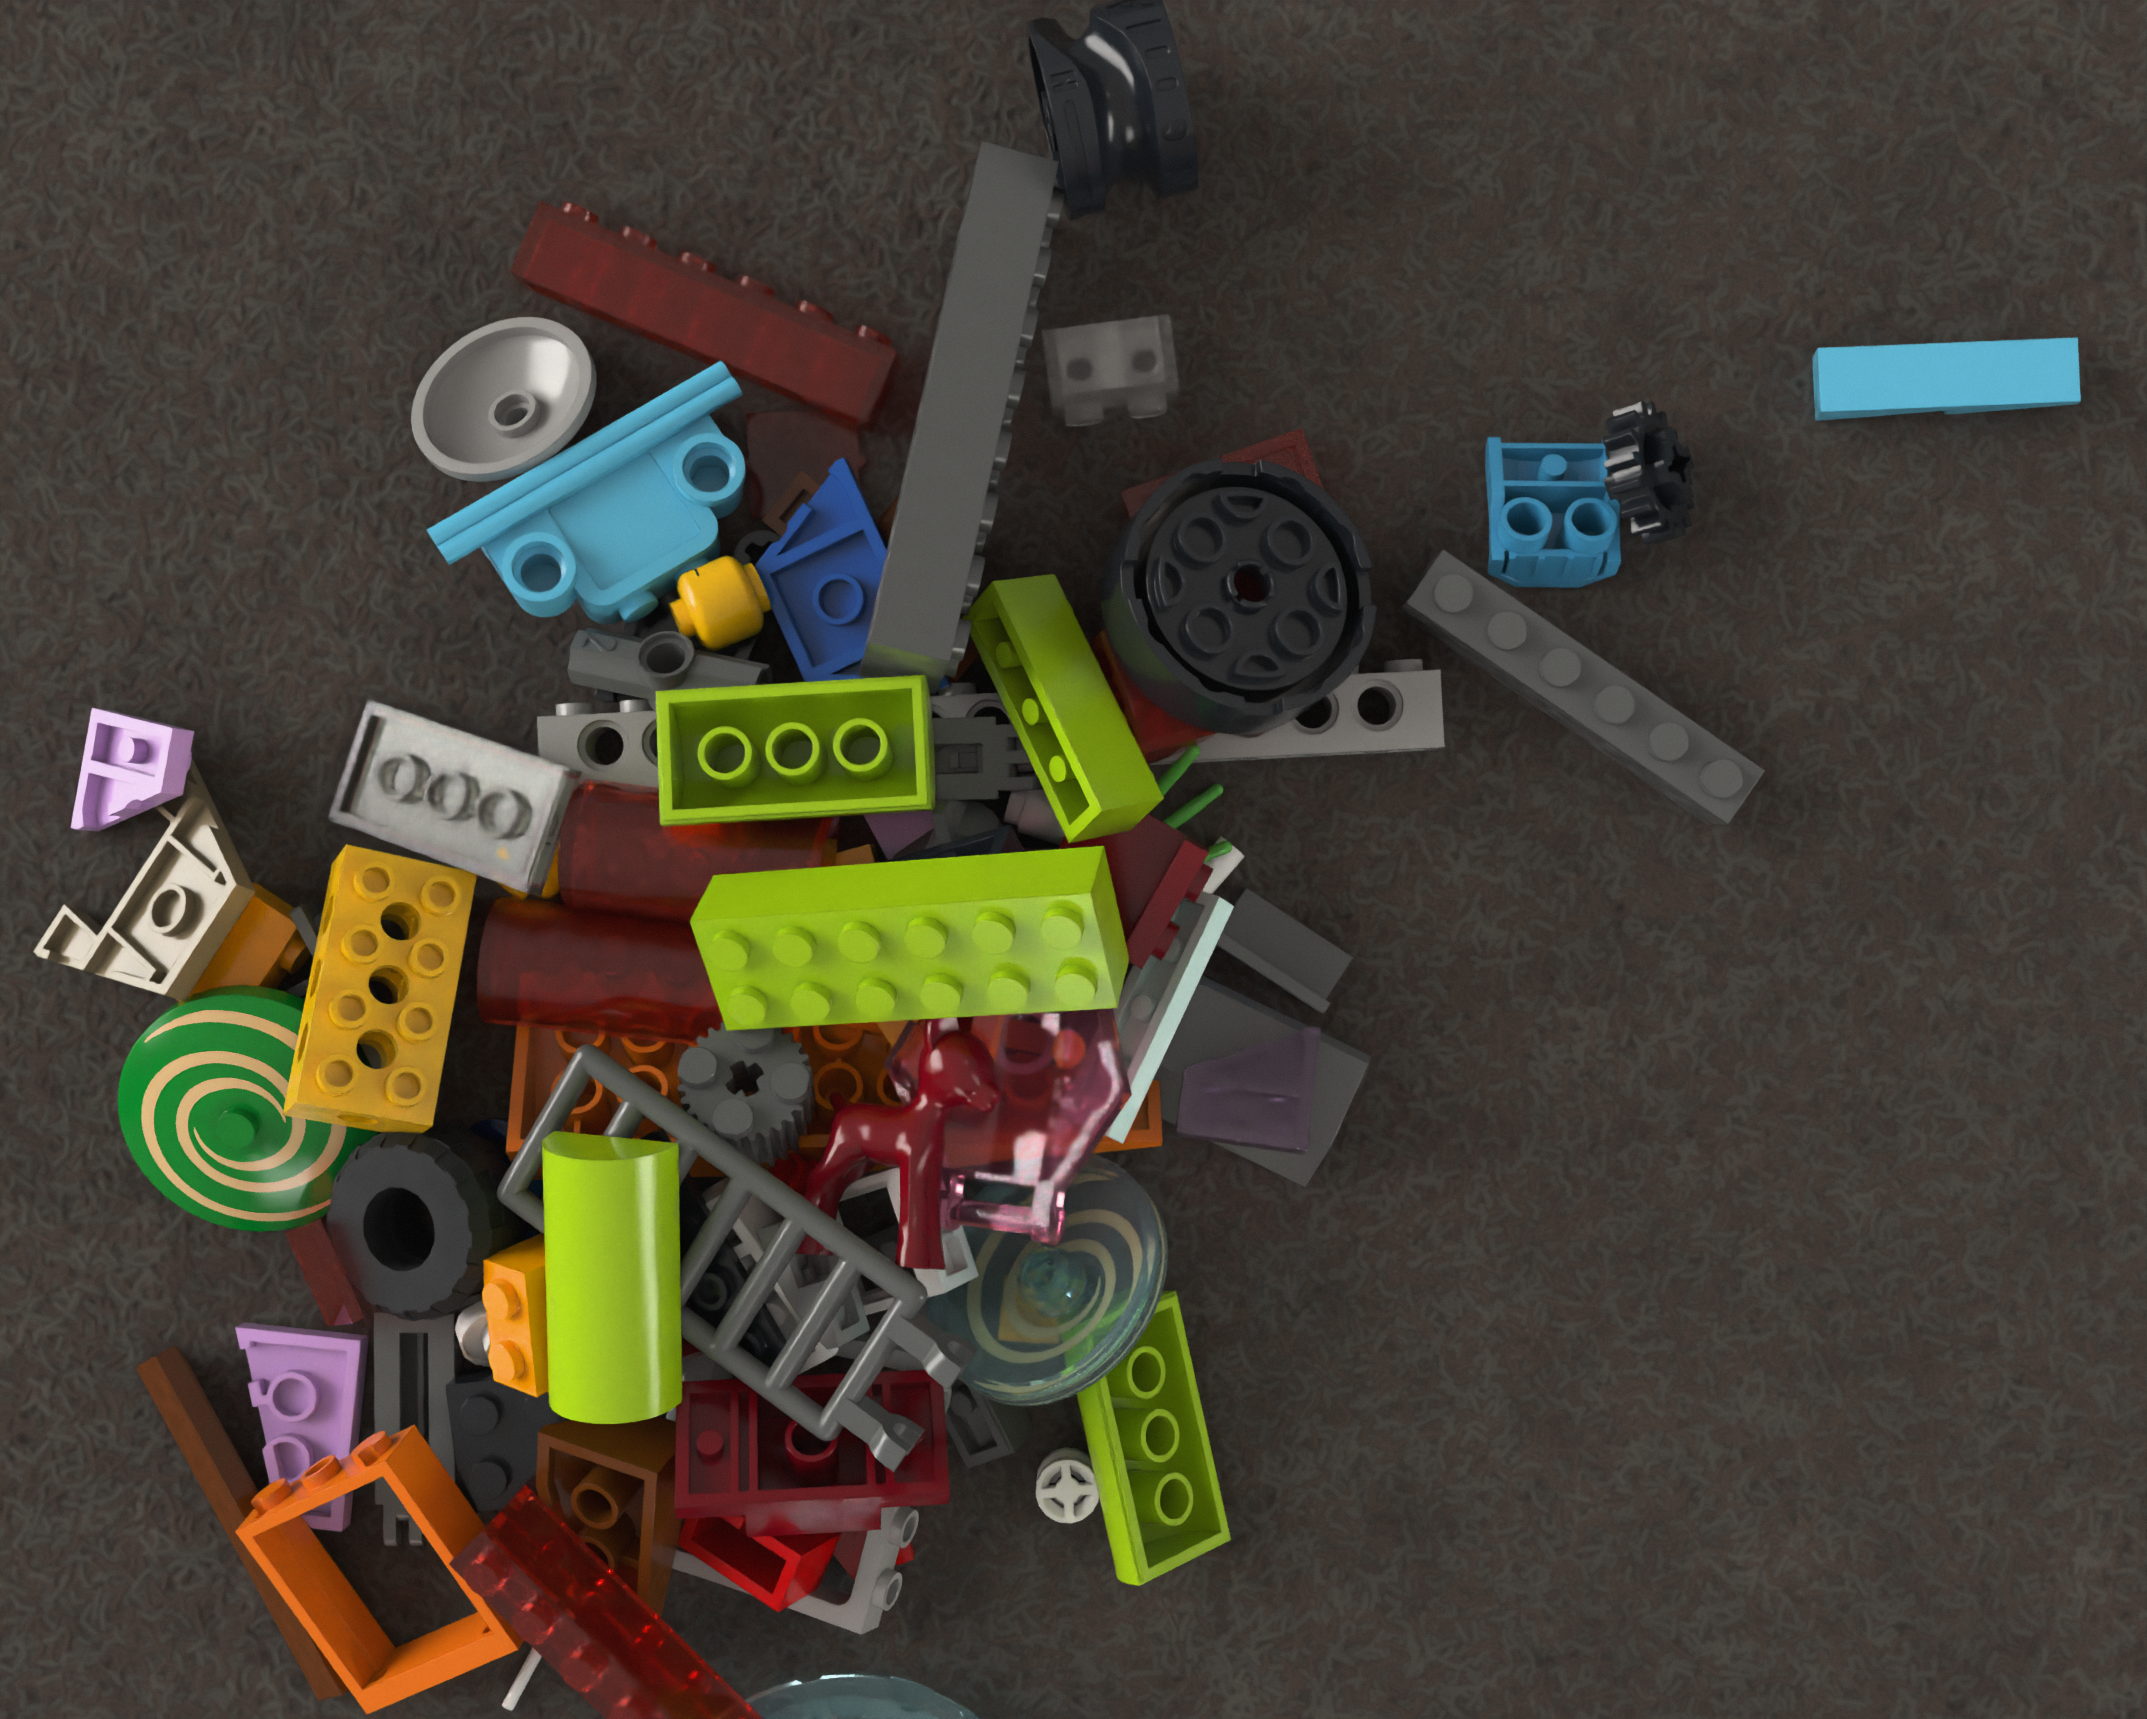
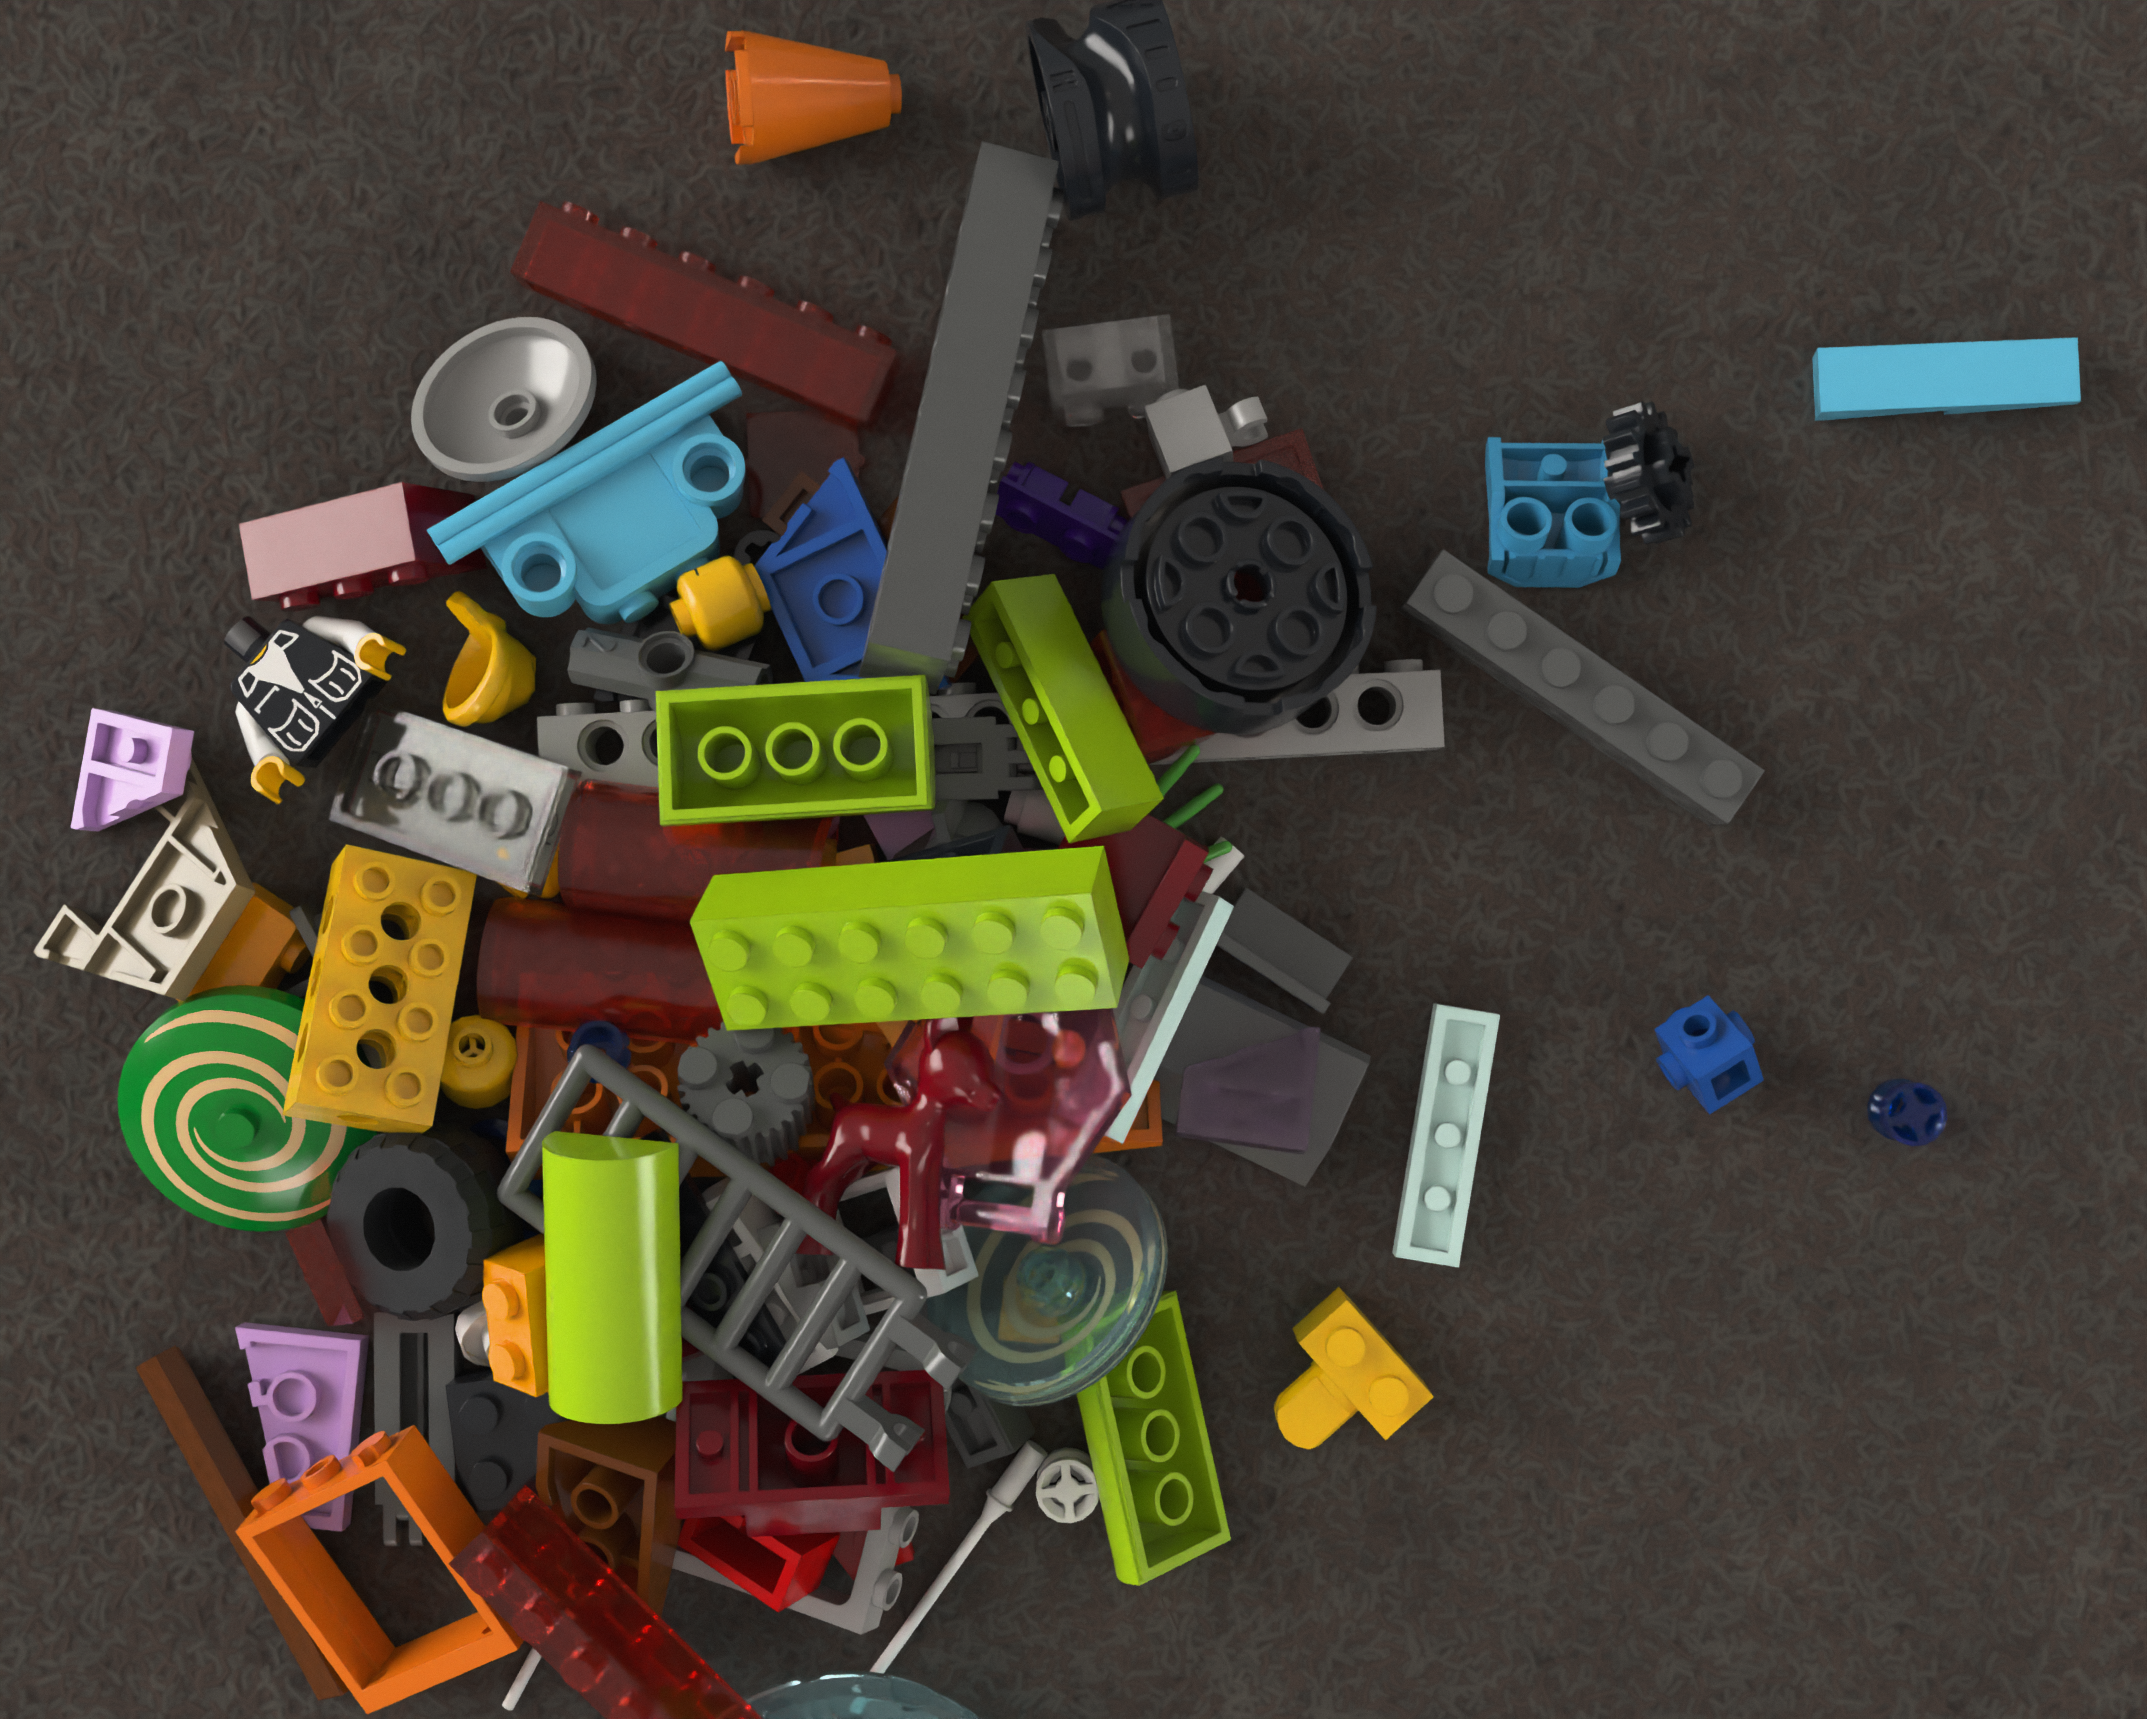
(302, 690): none -> torso
(352, 546): none -> wedge
(478, 1062): none -> yellow head
(491, 670): none -> yellow hat
(605, 1037): none -> clear blue plate
(802, 96): none -> orange cone
(998, 1502): none -> white piece
(1032, 505): none -> dark purple hinge
(1190, 430): none -> light grey brick
(1349, 1374): none -> yellow brick
(1446, 1135): none -> light aqua plate
(1708, 1053): none -> blue brick
(1922, 1112): none -> clear blue wheel

